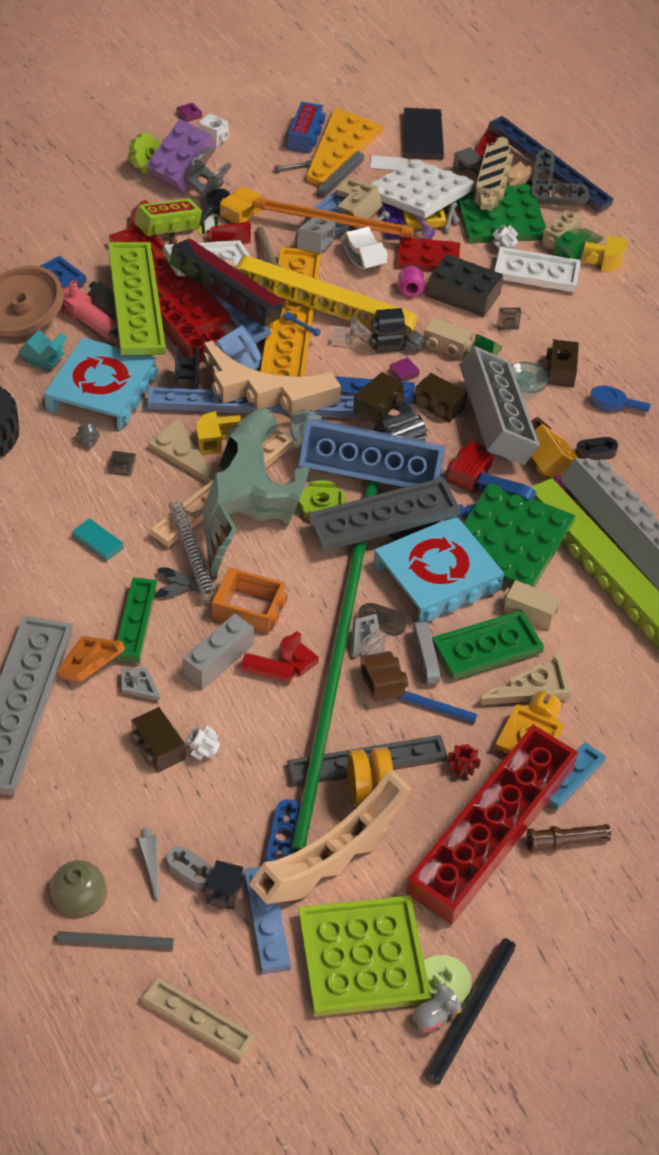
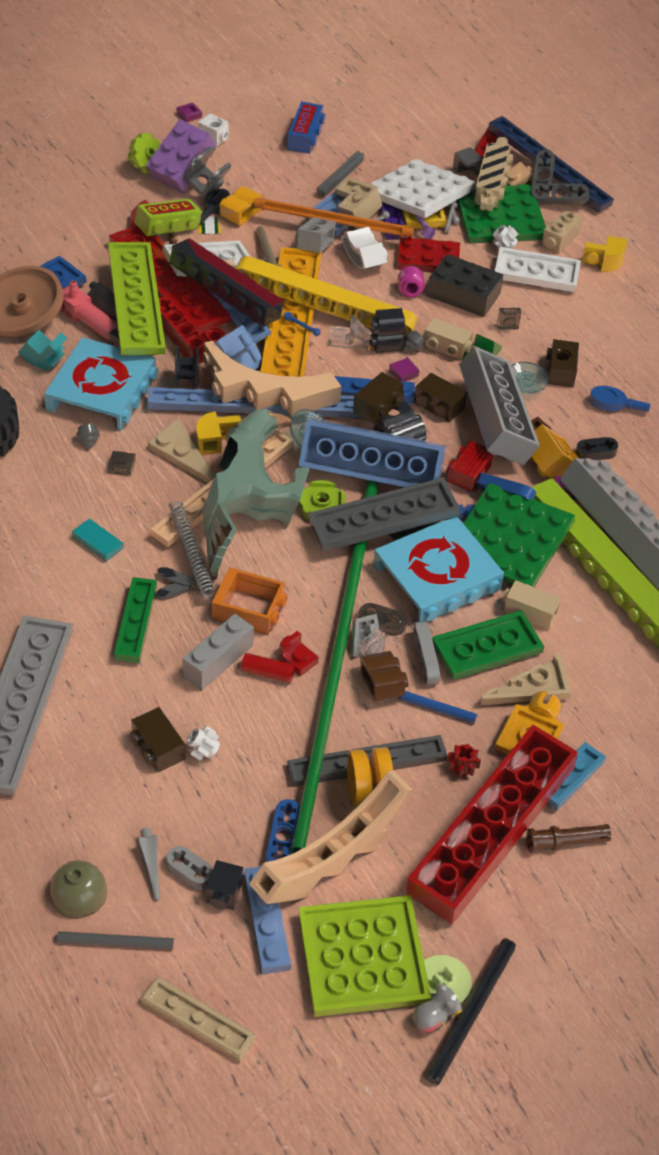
(88, 657): orange wing -> none
(139, 683): light grey piece -> none
(230, 232): red panel -> none
(278, 168): dark grey hinge -> none
(341, 139): light orange wing -> none
(388, 163): white sticker -> none
(423, 133): black tile -> none
(572, 243): green slope -> none

